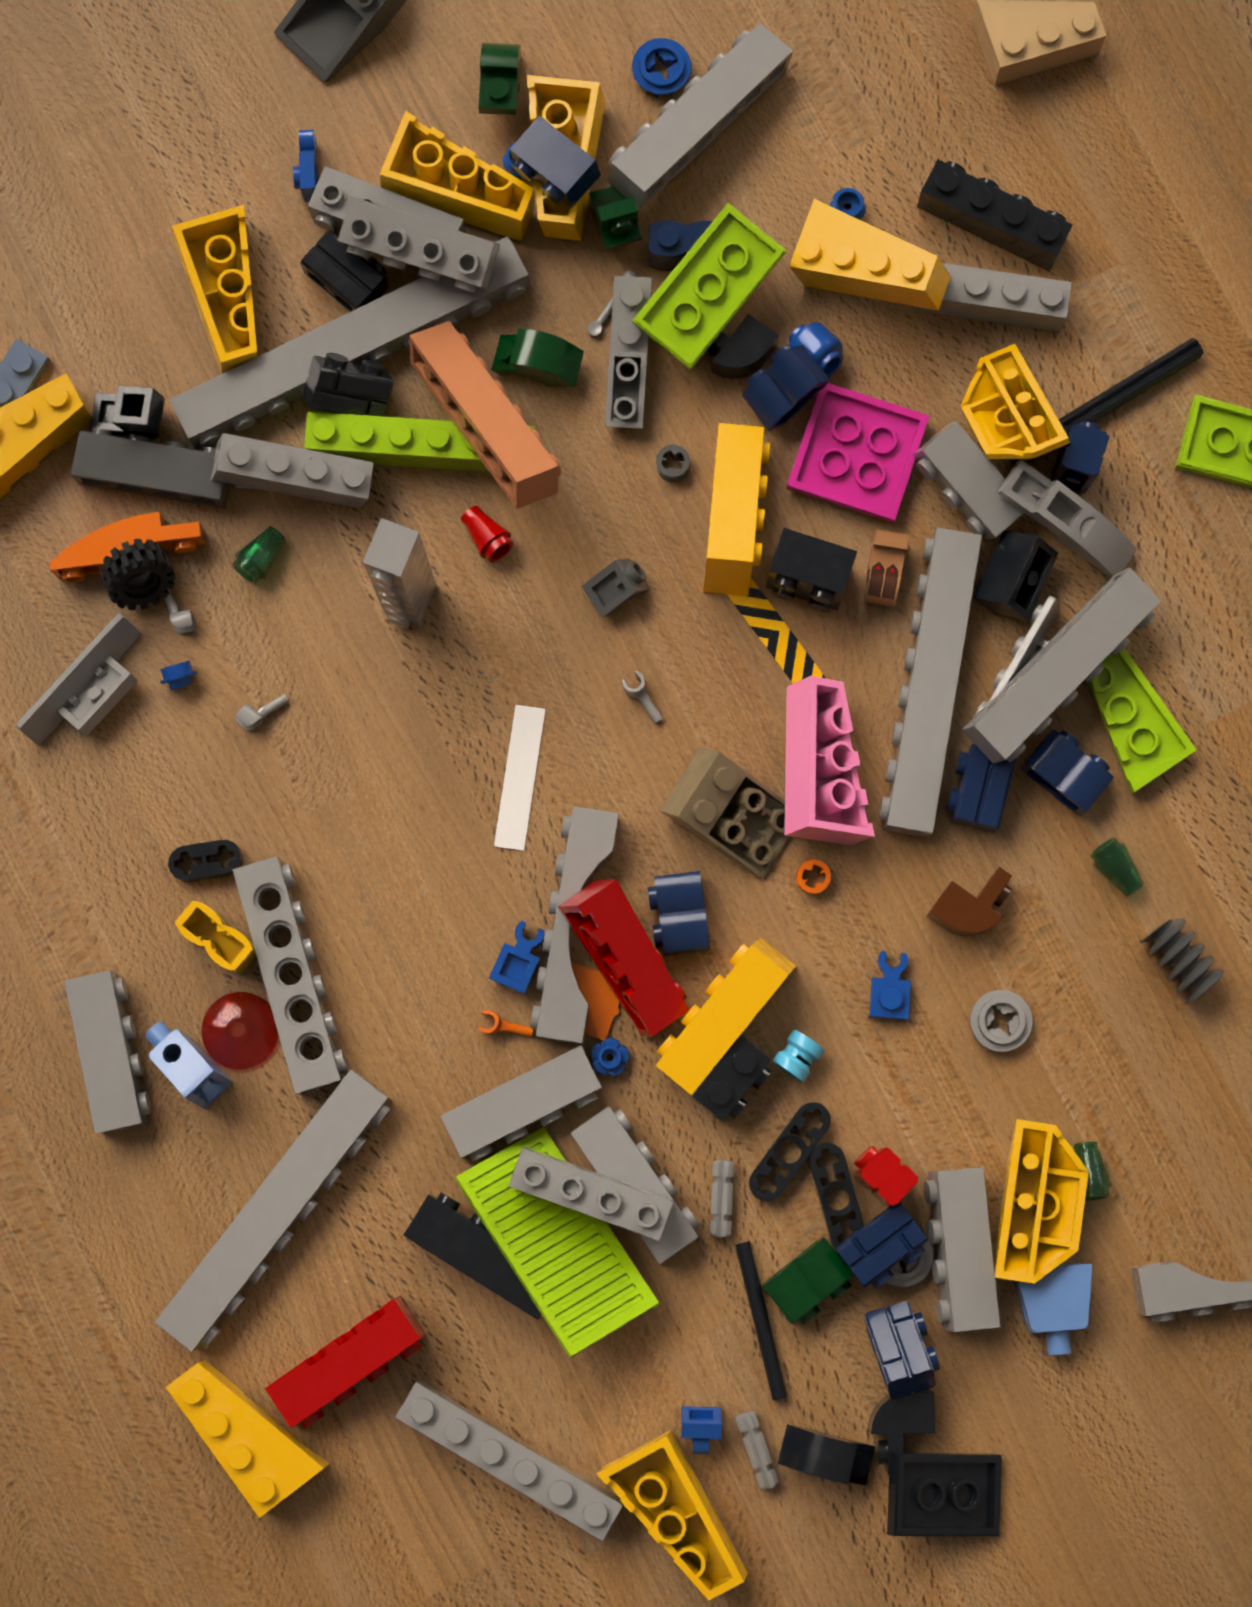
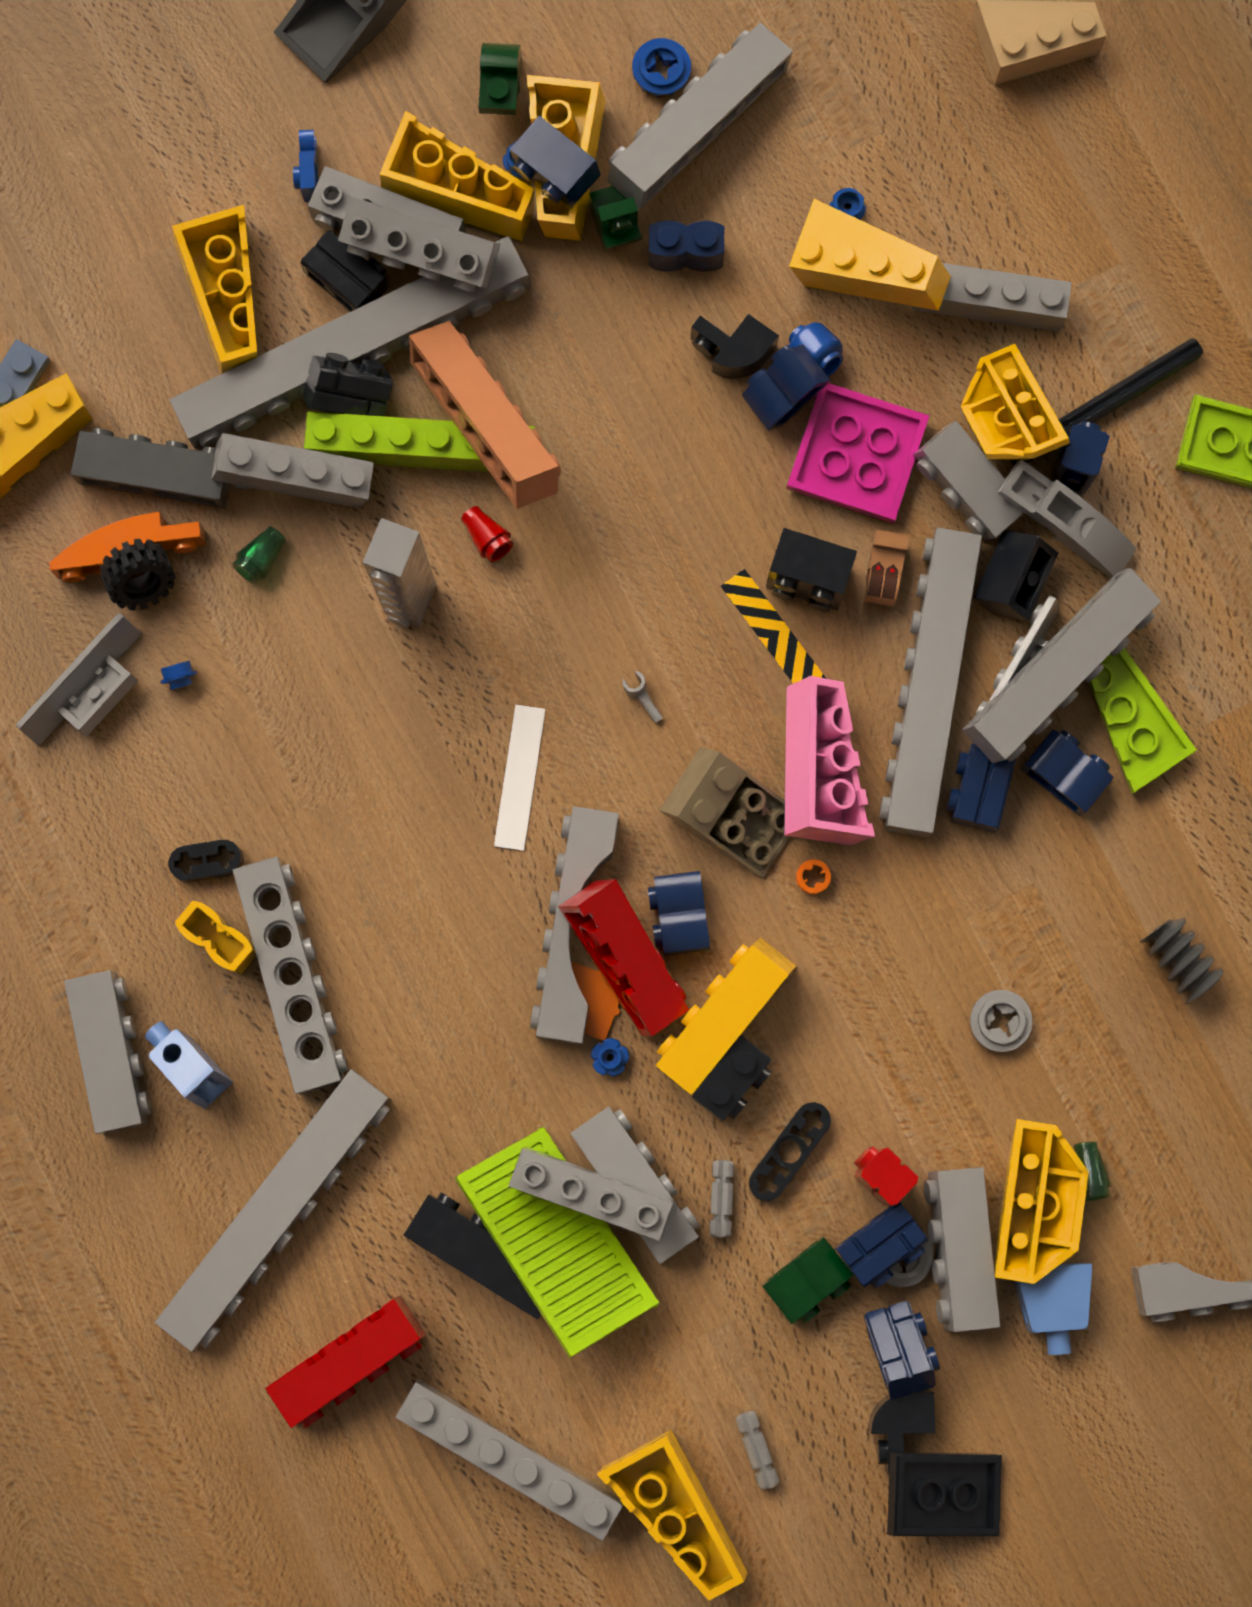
(129, 411): black brick -> none
(181, 620): light grey hand -> none
(245, 1439): yellow wedge -> none
(251, 719): light grey hand -> none
(259, 1034): clear red dish -> none
(505, 1026): orange hand -> none
(516, 964): blue plate -> none
(521, 1102): light grey brick -> none
(538, 356): dark green brick -> none
(595, 327): light grey hinge -> none
(616, 585): dark grey bracket -> none
(627, 354): light grey slope -> none
(670, 473): dark grey bush -> none
(701, 1425): blue tile -> none
(709, 286): lime tile -> none
(735, 509): yellow wedge -> none
(761, 1320): black bar -> none
(802, 1047): medium azure wheel -> none
(820, 1172): black beam -> none
(826, 1455): black brick -> none
(889, 994): blue plate -> none
(967, 915): reddish brown brick -> none
(994, 214): black brick -> none
(1117, 866): clear green cone -> none

